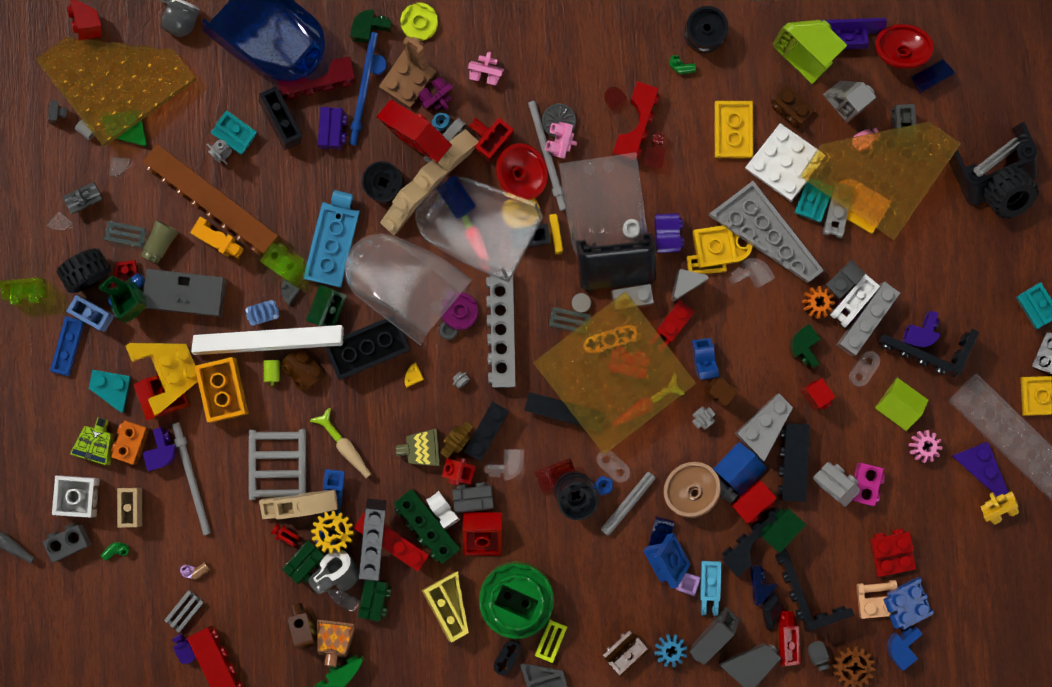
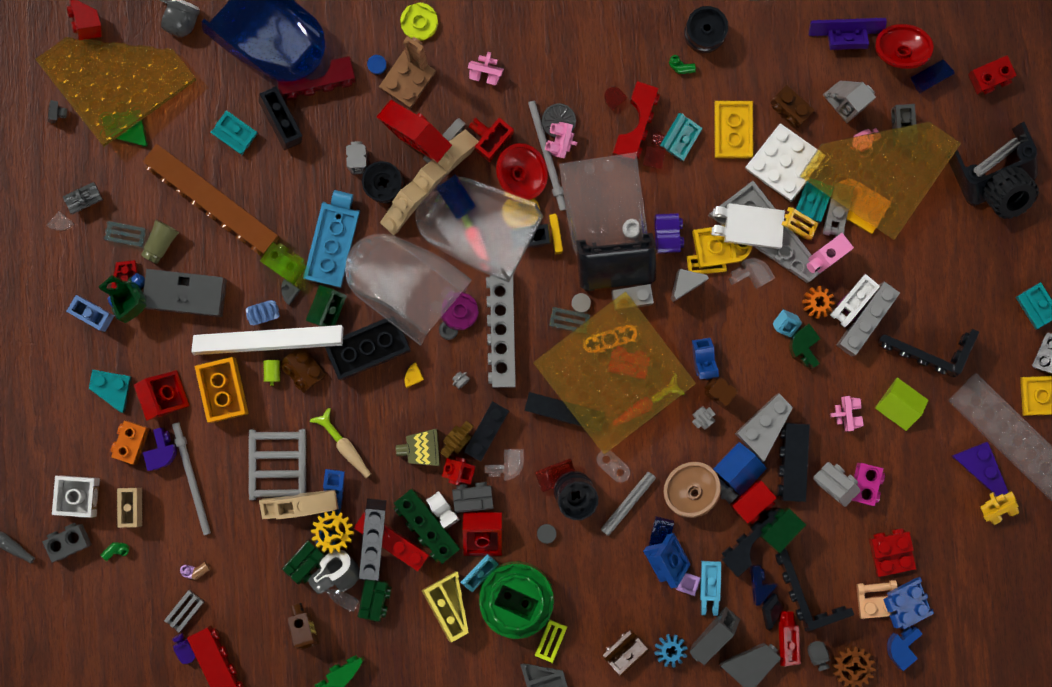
(23, 289): clear neon green brick -> none
(67, 346): blue tile -> none
(83, 129): light grey hinge -> none
(83, 270): black tyre -> none
(95, 443): torso -> none
(119, 166): clear tile -> none
(173, 367): yellow wing -> none
(220, 151): light grey hinge -> none
(223, 243): light orange hips -> none
(278, 531): red arm -> none
(331, 128): dark purple brick -> none
(334, 640): torso -> none
(356, 126): blue bar -> none
(357, 157): none -> light grey brick
(365, 23): dark green brick -> none
(428, 99): magenta hips -> none
(436, 121): dark azure plate -> none
(479, 573): none -> medium azure slope
(503, 654): black beam -> none
(546, 533): none -> dark grey tile
(603, 490): blue plate -> none
(675, 321): red hinge -> none
(681, 136): none -> teal plate
(750, 225): none -> white tile
(787, 323): none -> medium azure slope
(789, 218): none -> yellow tile
(809, 47): lime windscreen -> none
(818, 394): red brick -> none
(826, 256): none -> bright pink torso
(845, 279): dark grey brick -> none
(848, 404): none -> bright pink hips
(864, 369): clear plate -> none
(919, 443): bright pink gear -> none
(924, 336): dark purple brick -> none
(991, 75): none -> red brick

